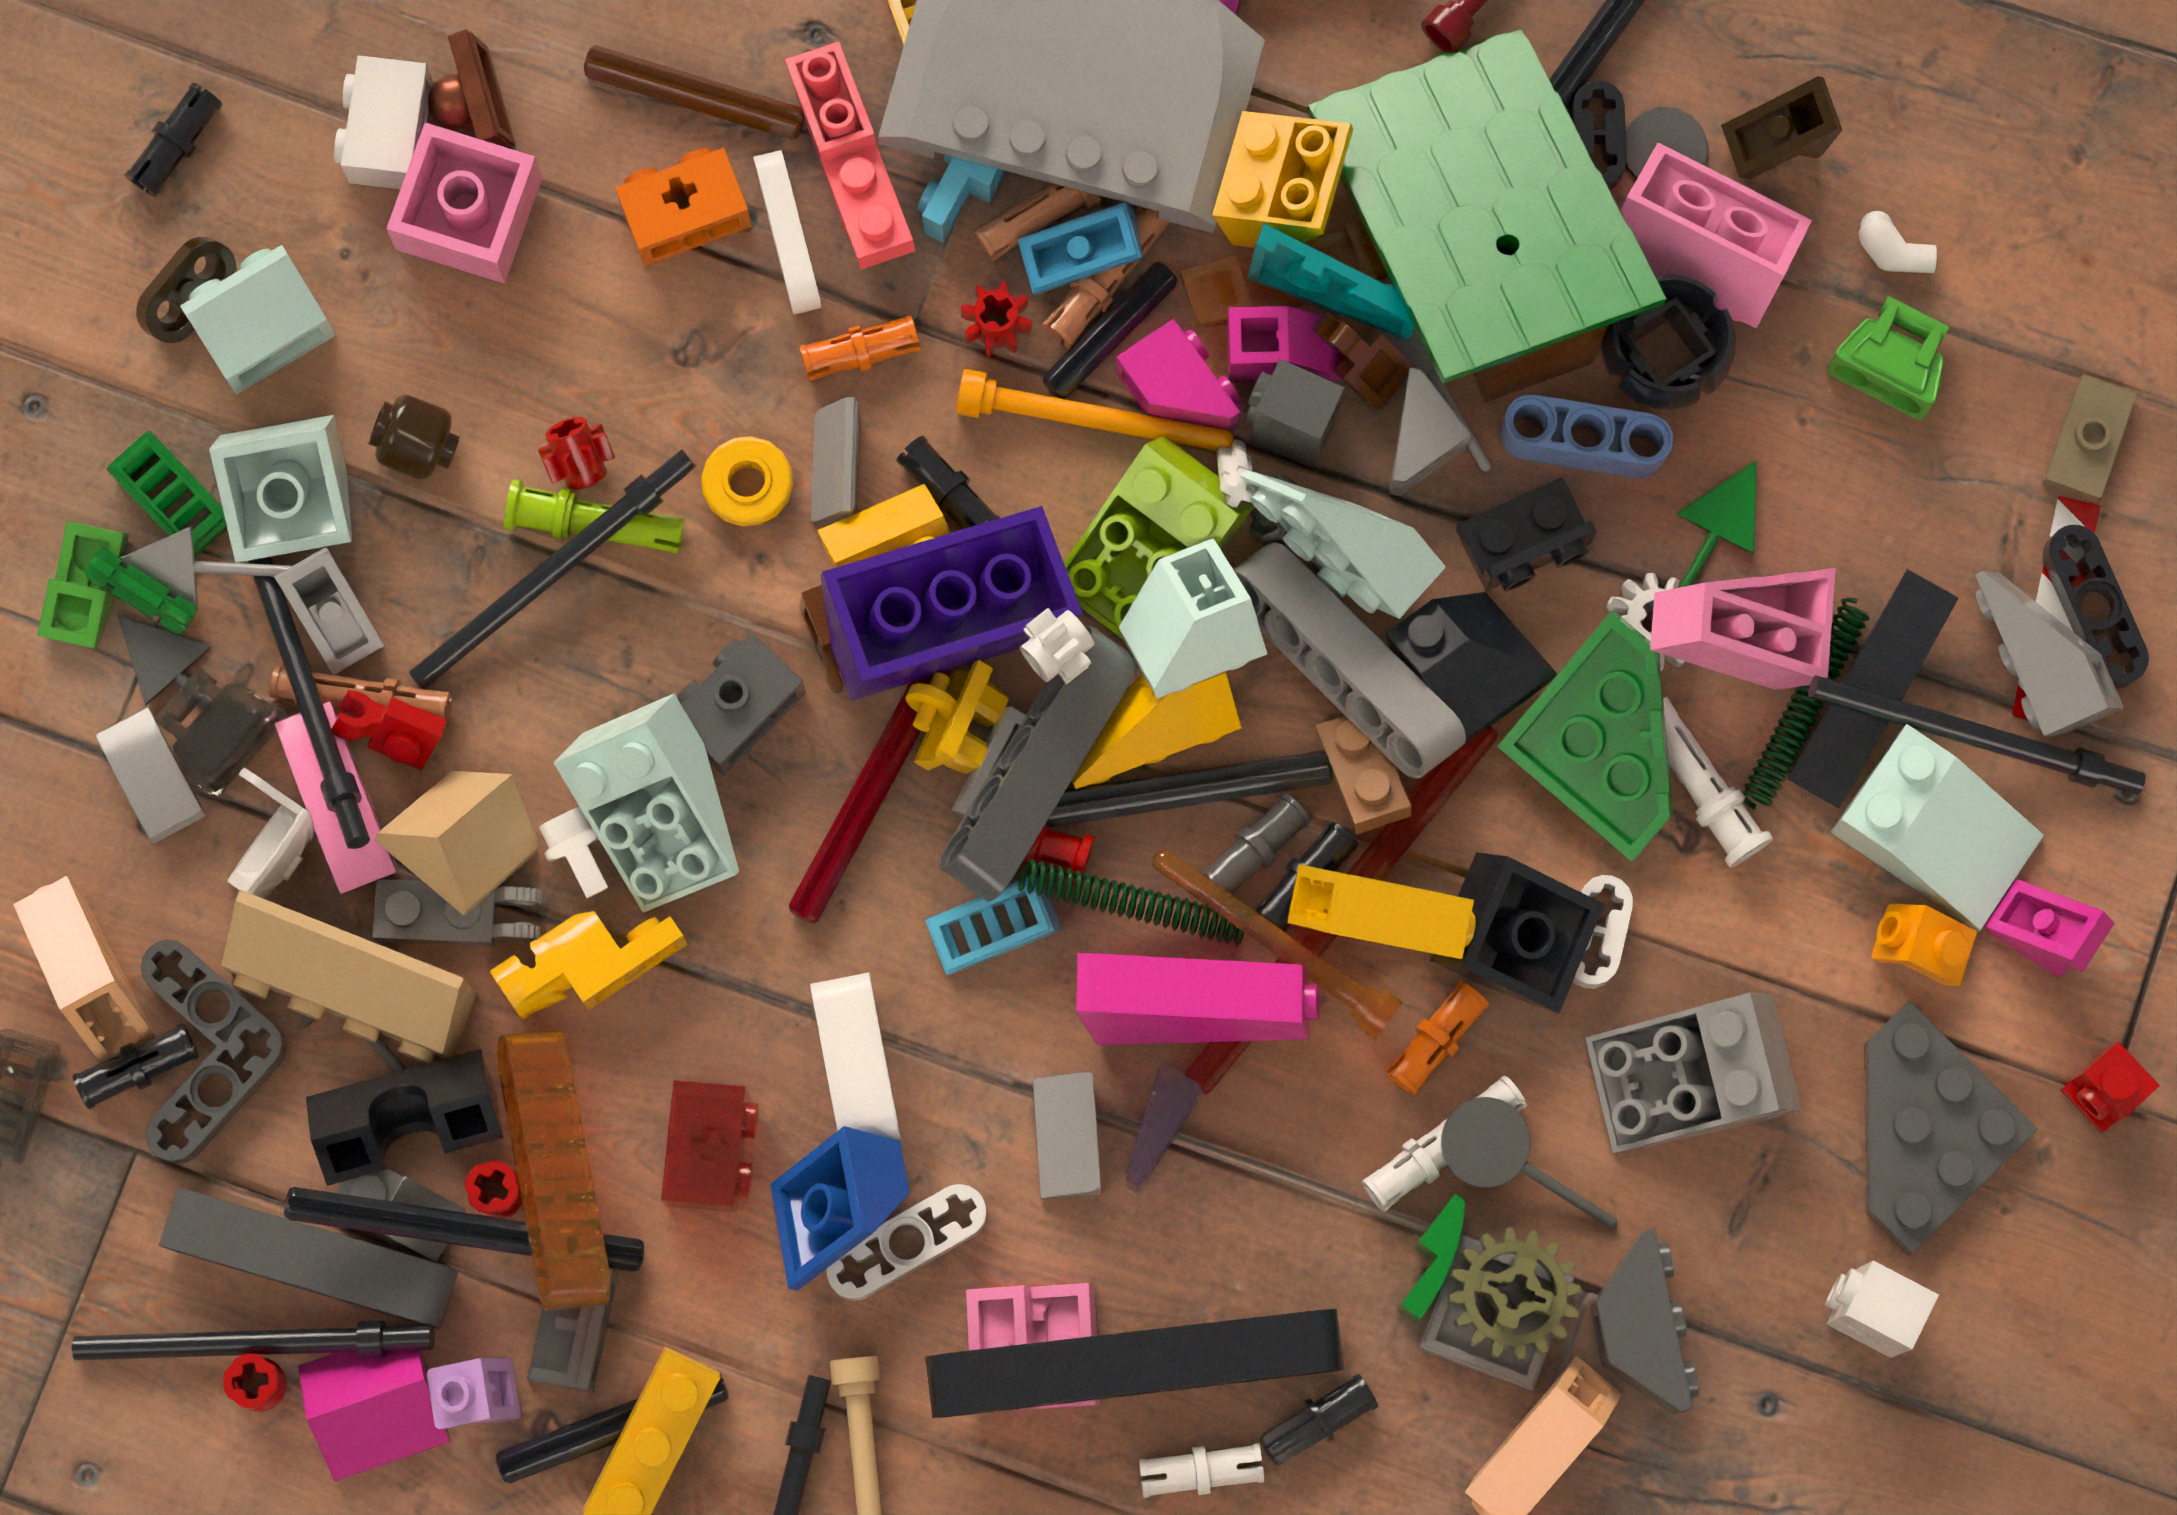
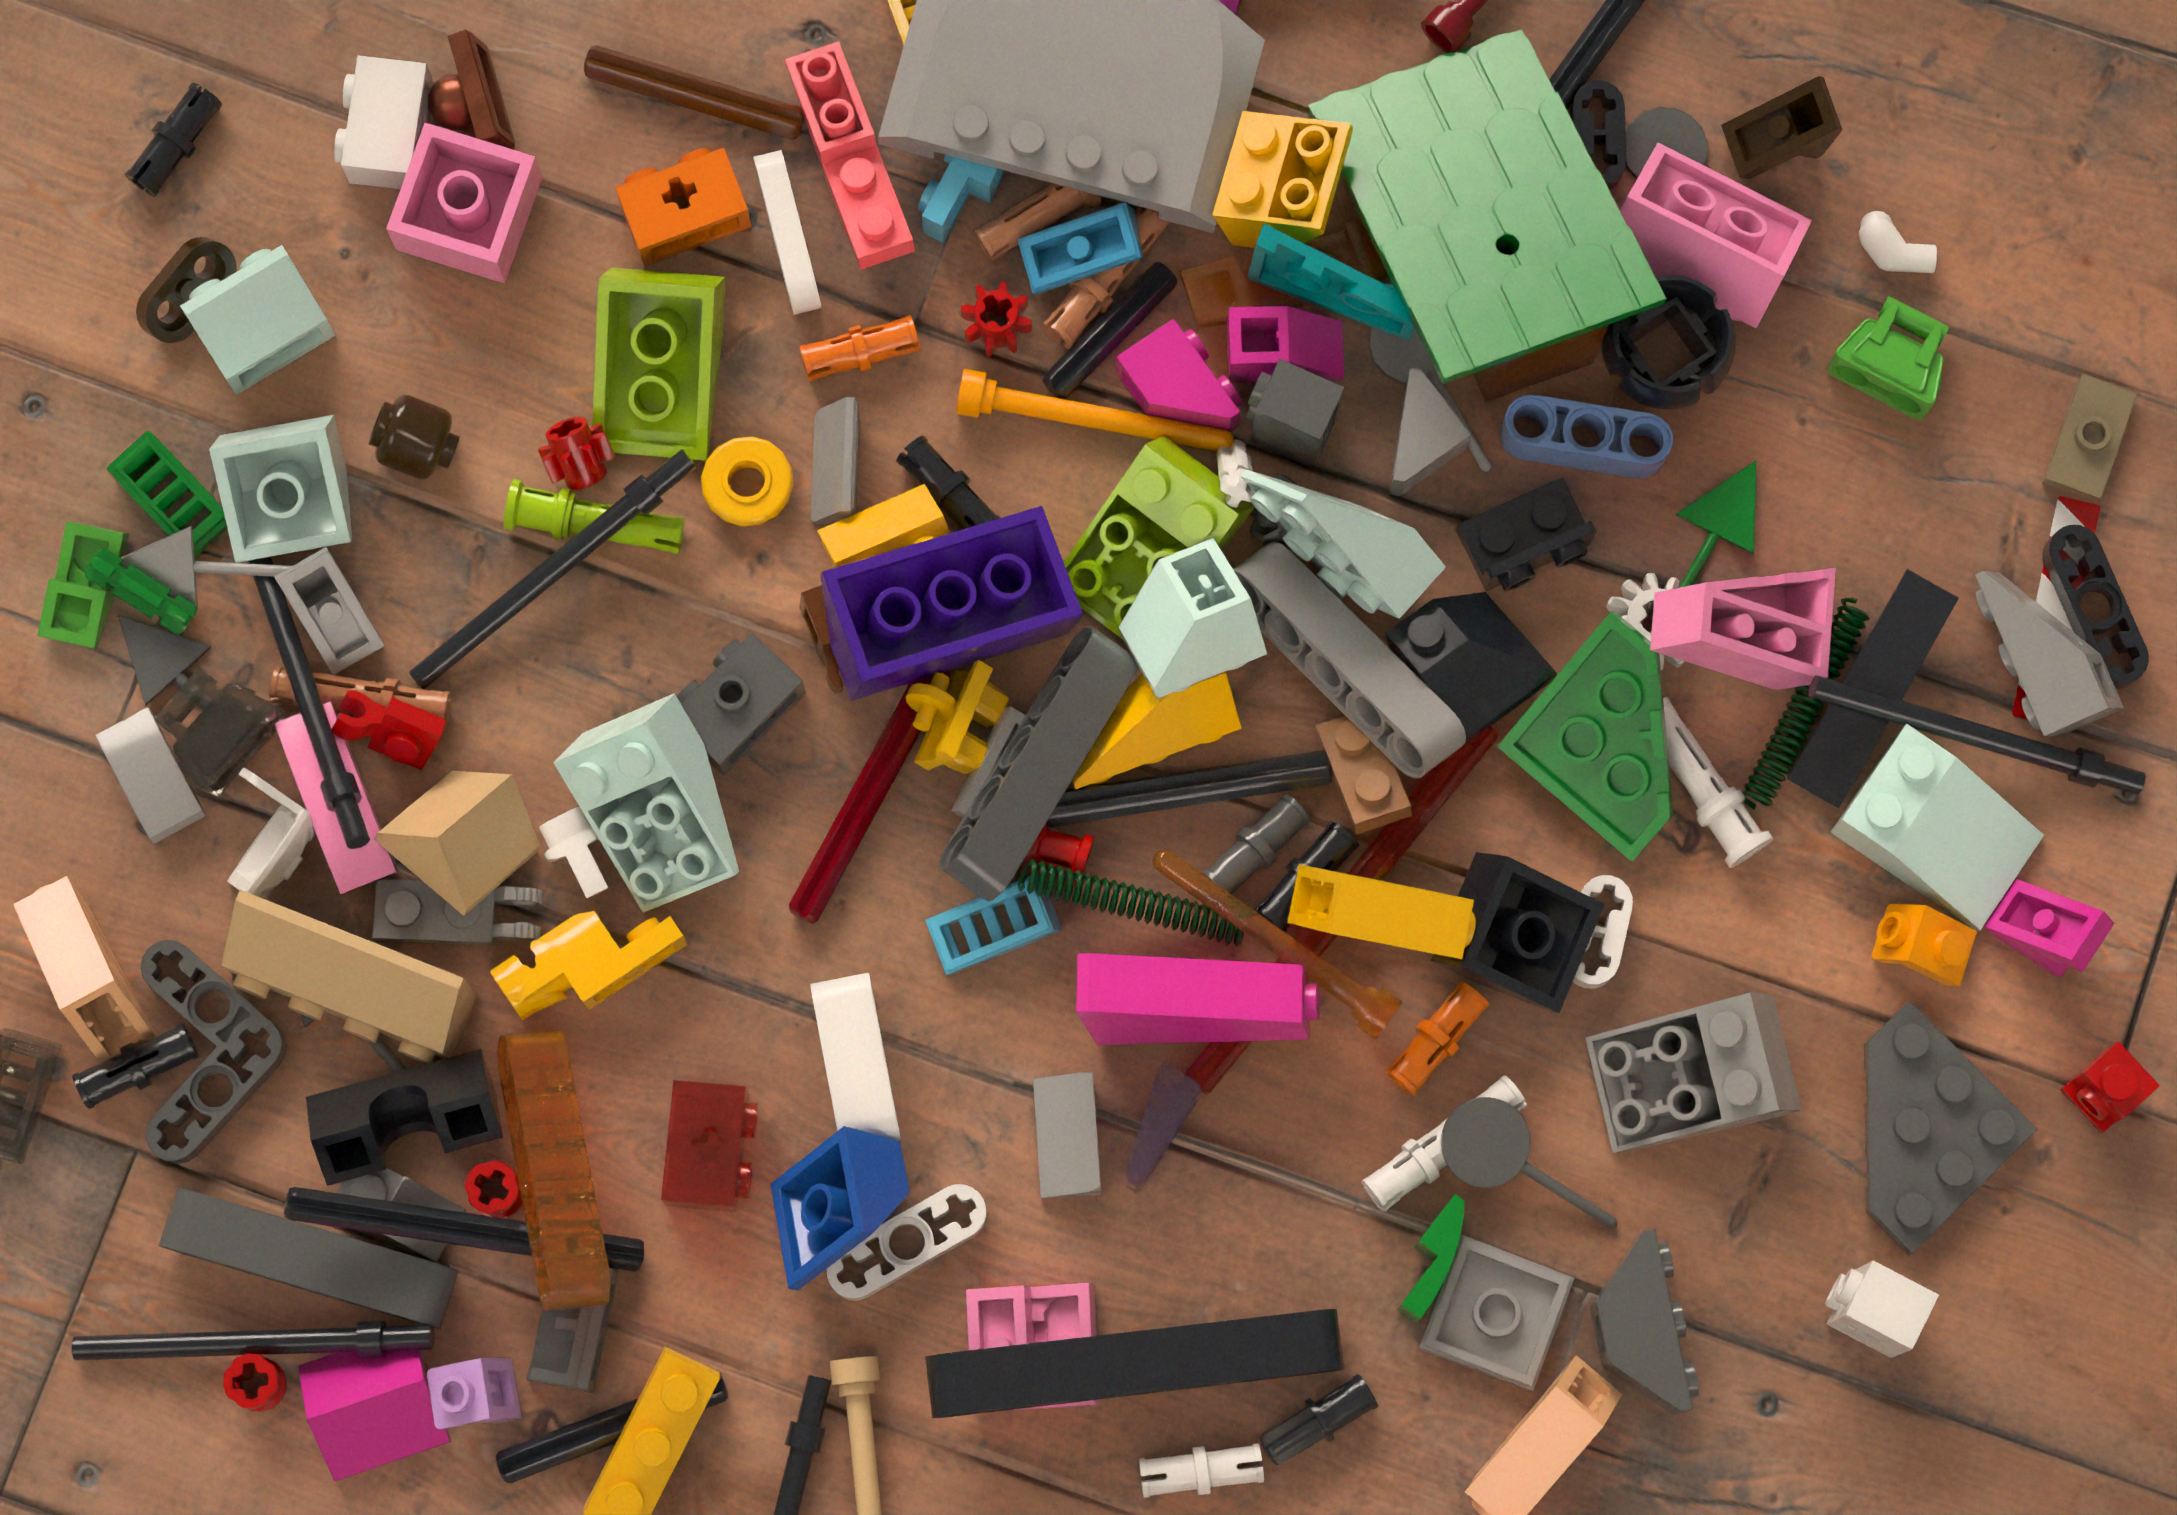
(657, 360): none -> lime slope
(1057, 646): white gear -> none
(1369, 363): reddish brown plate -> none
(1522, 1269): olive gear -> none

